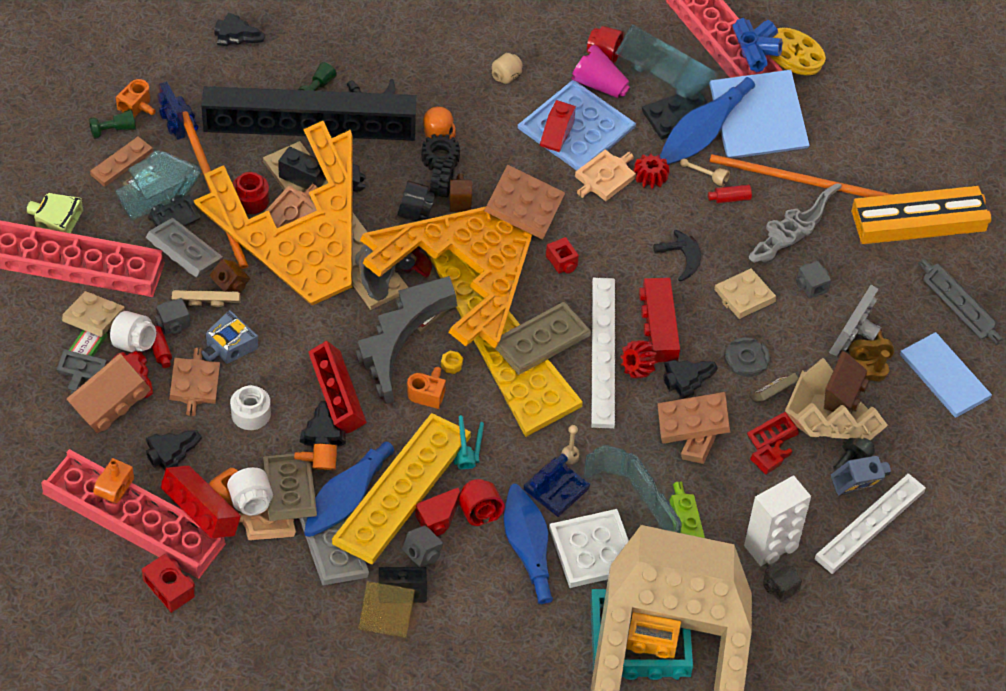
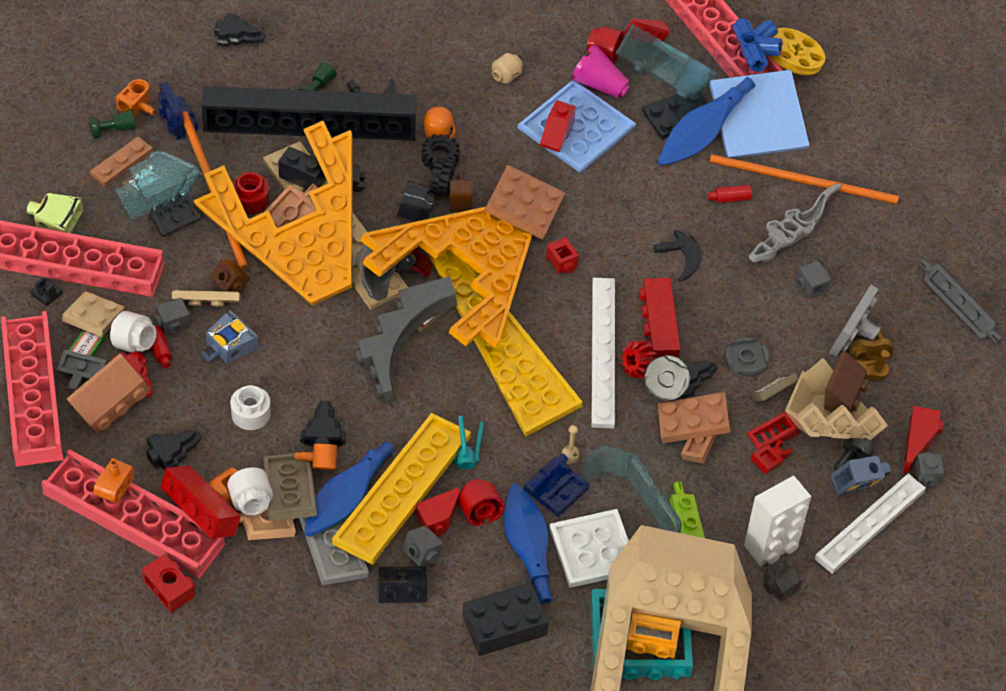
(31, 390): none -> coral tile
(46, 291): none -> black tile
(184, 247): light grey plate -> none
(194, 381): nougat plate -> none
(337, 387): red brick -> none
(386, 609): clear yellow tile -> none
(431, 388): orange piece -> none
(451, 362): yellow tile -> none
(505, 619): none -> black brick
(542, 337): dark tan tile -> none
(605, 175): light nougat plate -> none
(651, 170): red gear -> none
(653, 27): none -> red slope
(667, 378): none -> tile
(718, 175): tan hinge -> none
(745, 293): tan plate -> none
(920, 214): light orange brick -> none
(922, 432): none -> red slope
(929, 469): none -> dark grey brick
(945, 374): light blue tile -> none

